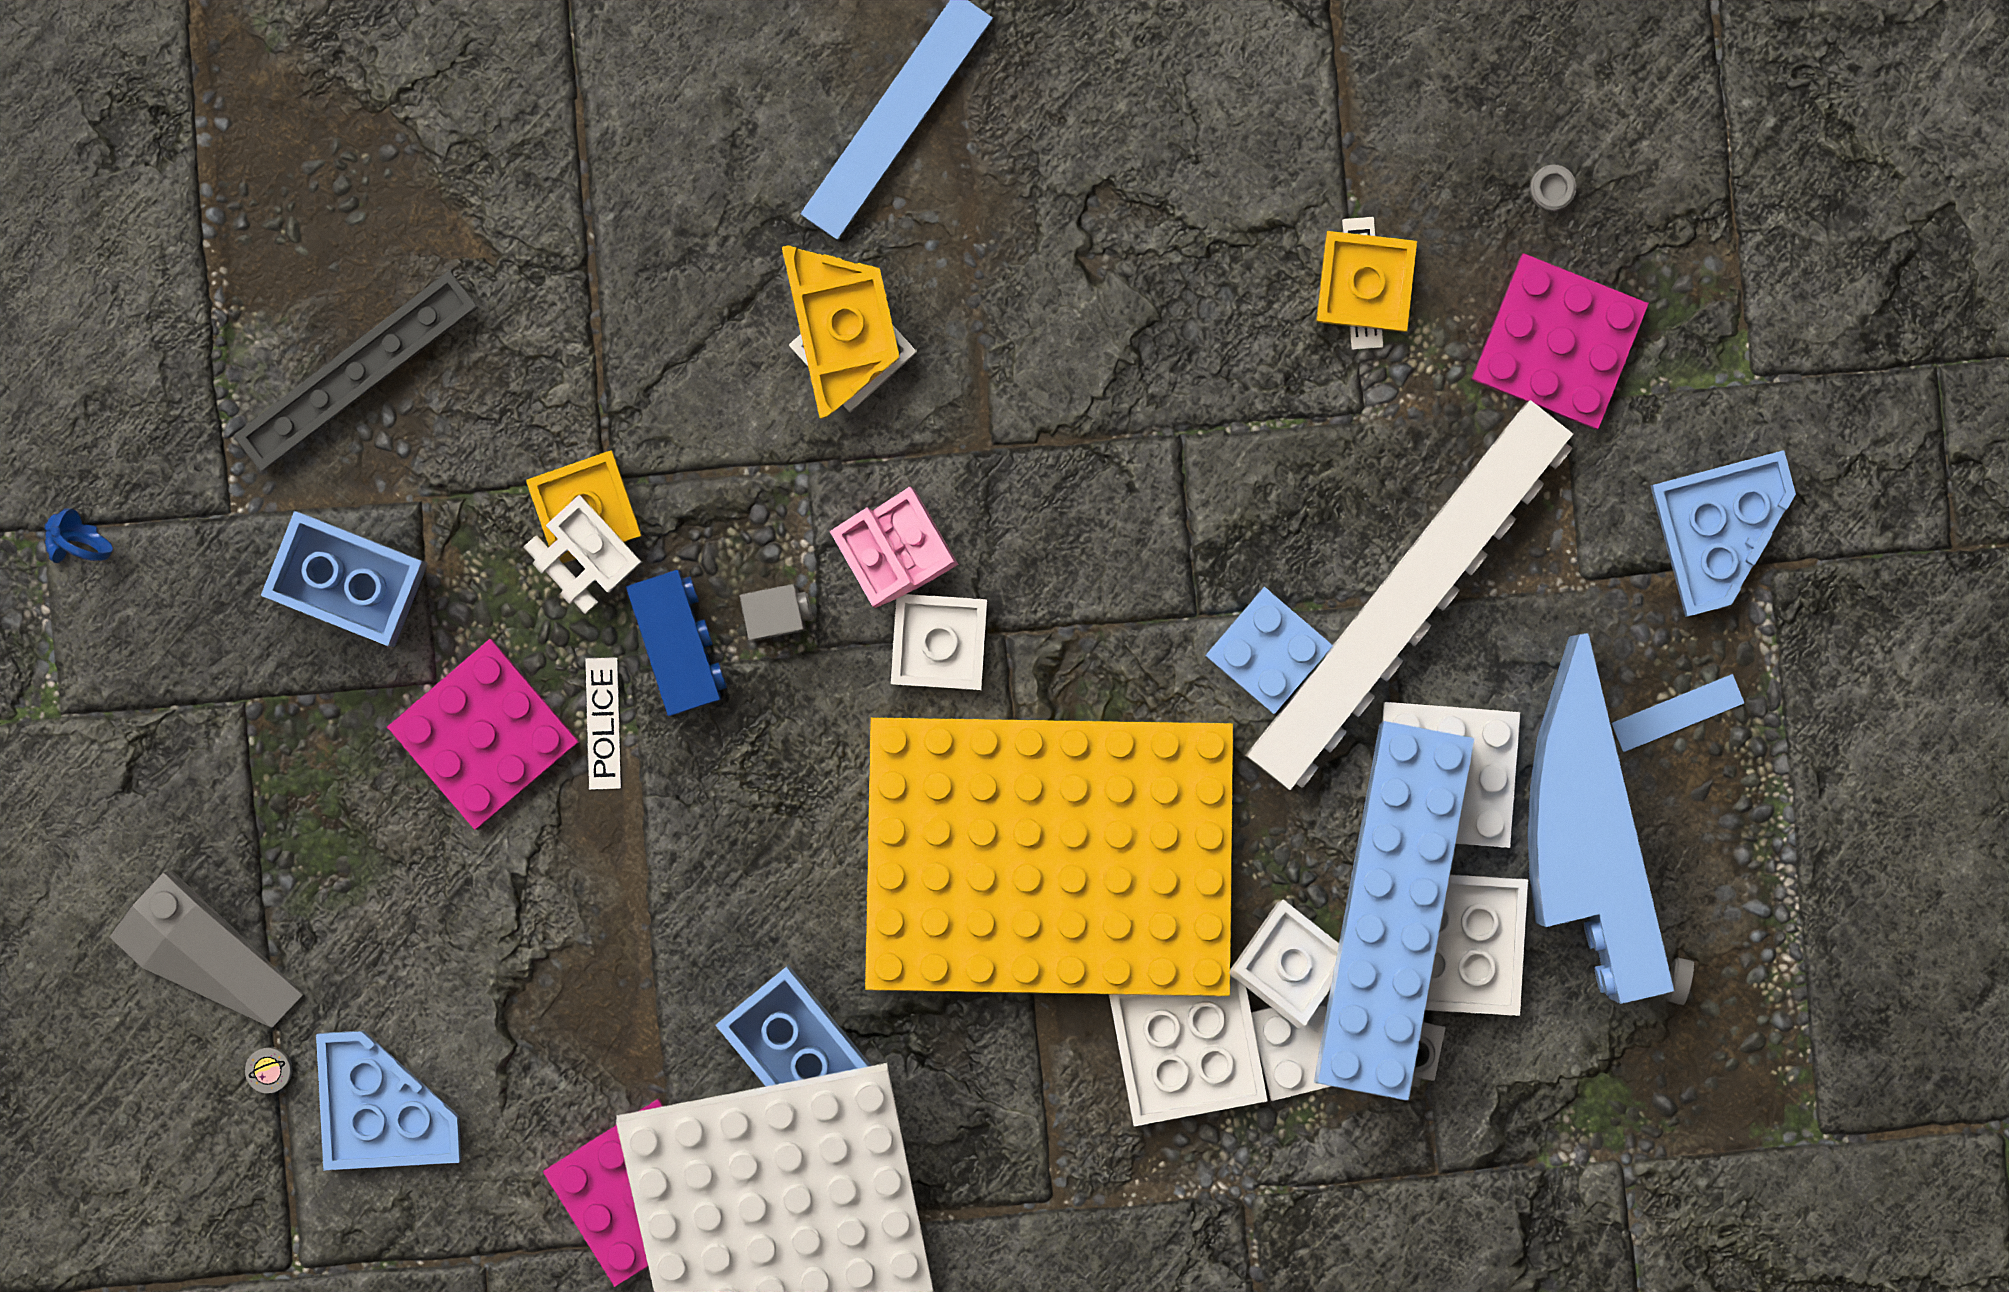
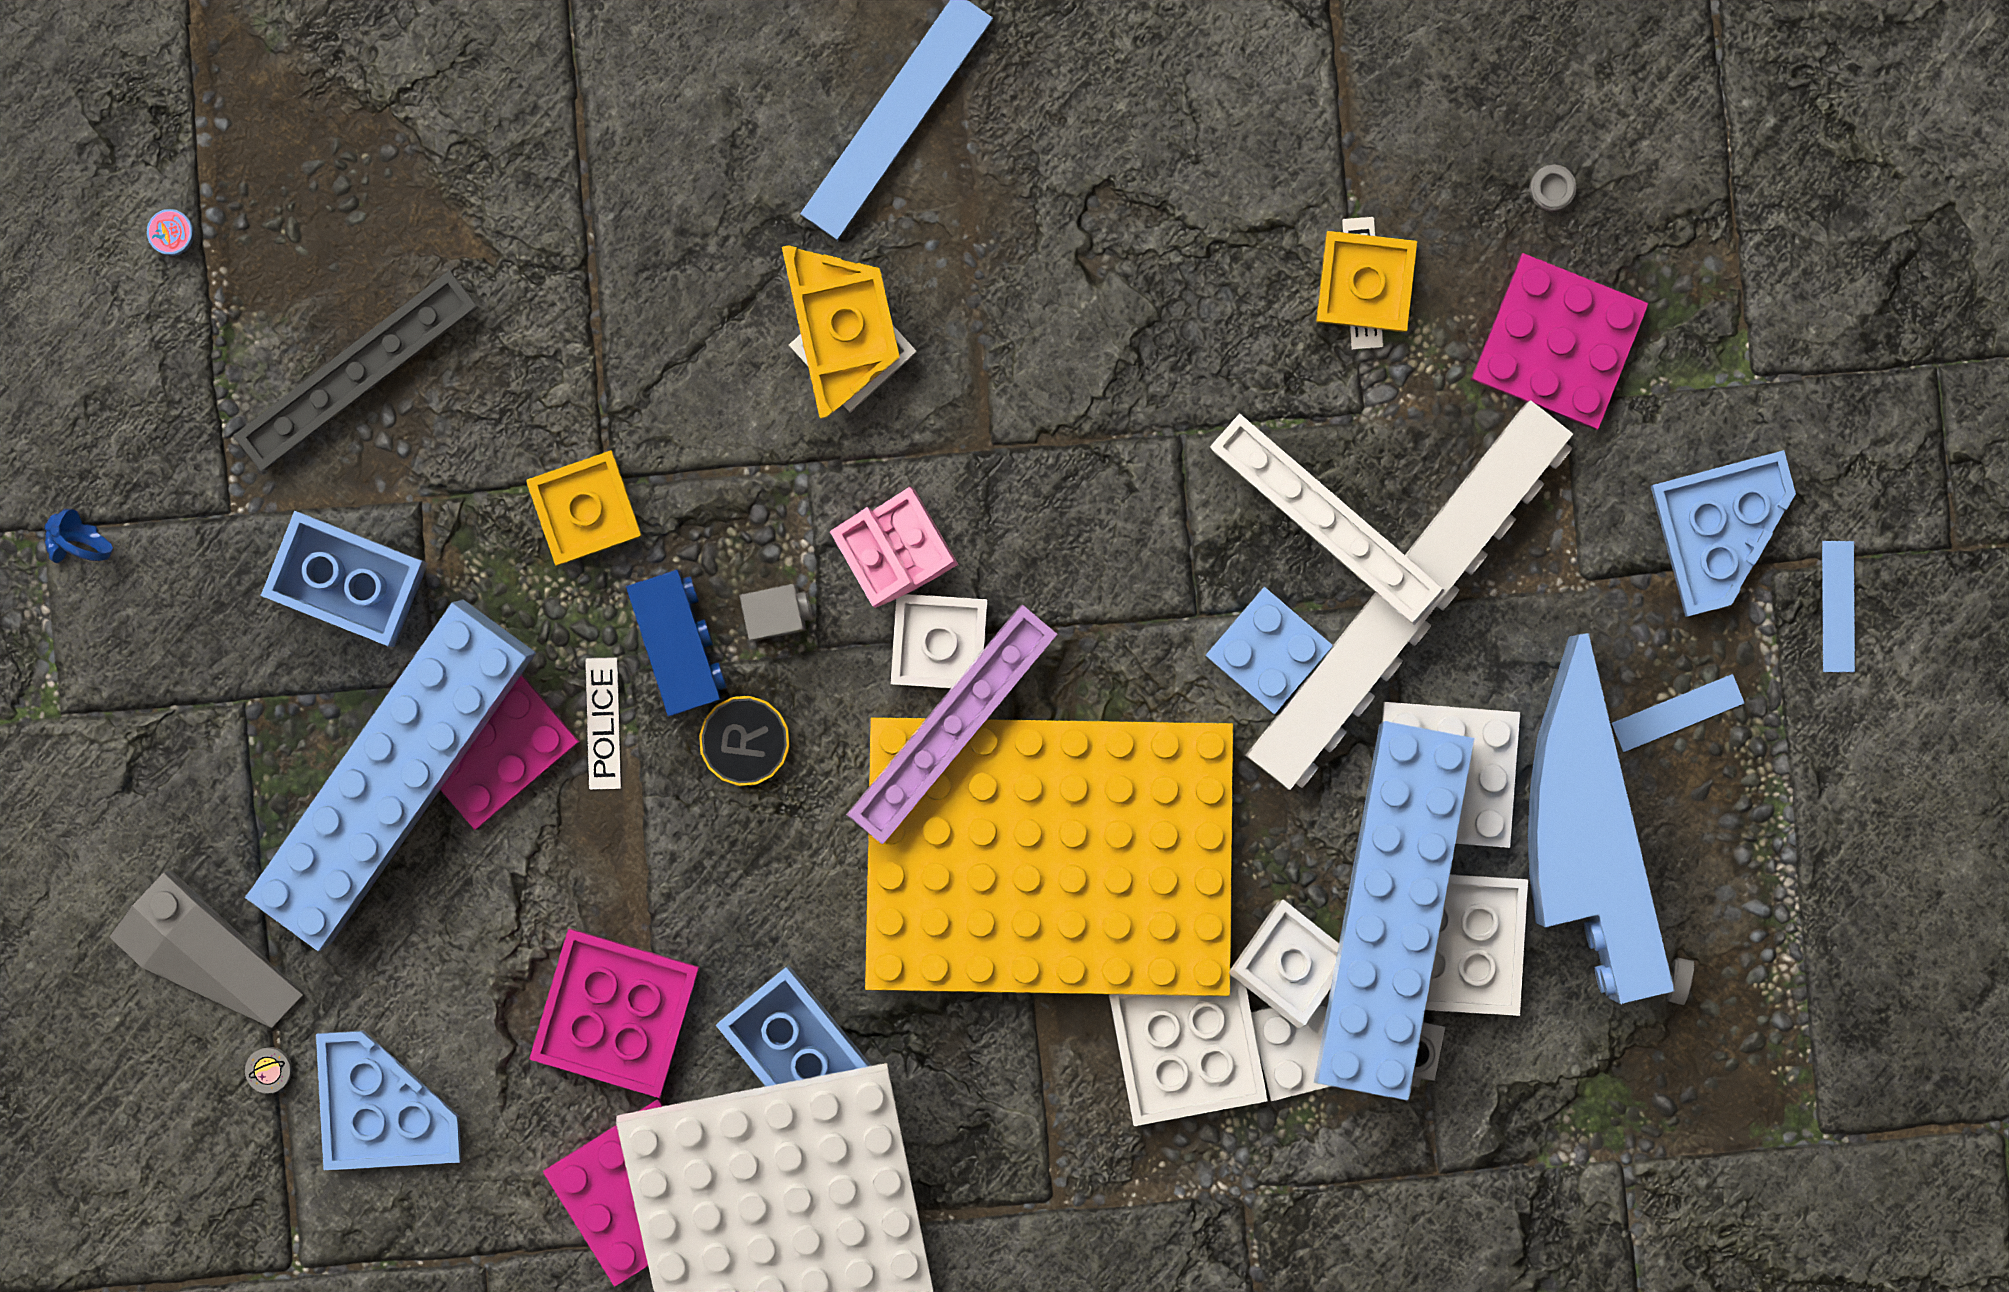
(170, 232): none -> tile
(390, 774): none -> light blue brick
(592, 544): white plate -> none
(614, 1013): none -> dark pink plate
(744, 740): none -> black tile
(951, 724): none -> lavender plate
(1327, 519): none -> white plate
(1838, 606): none -> light blue sticker

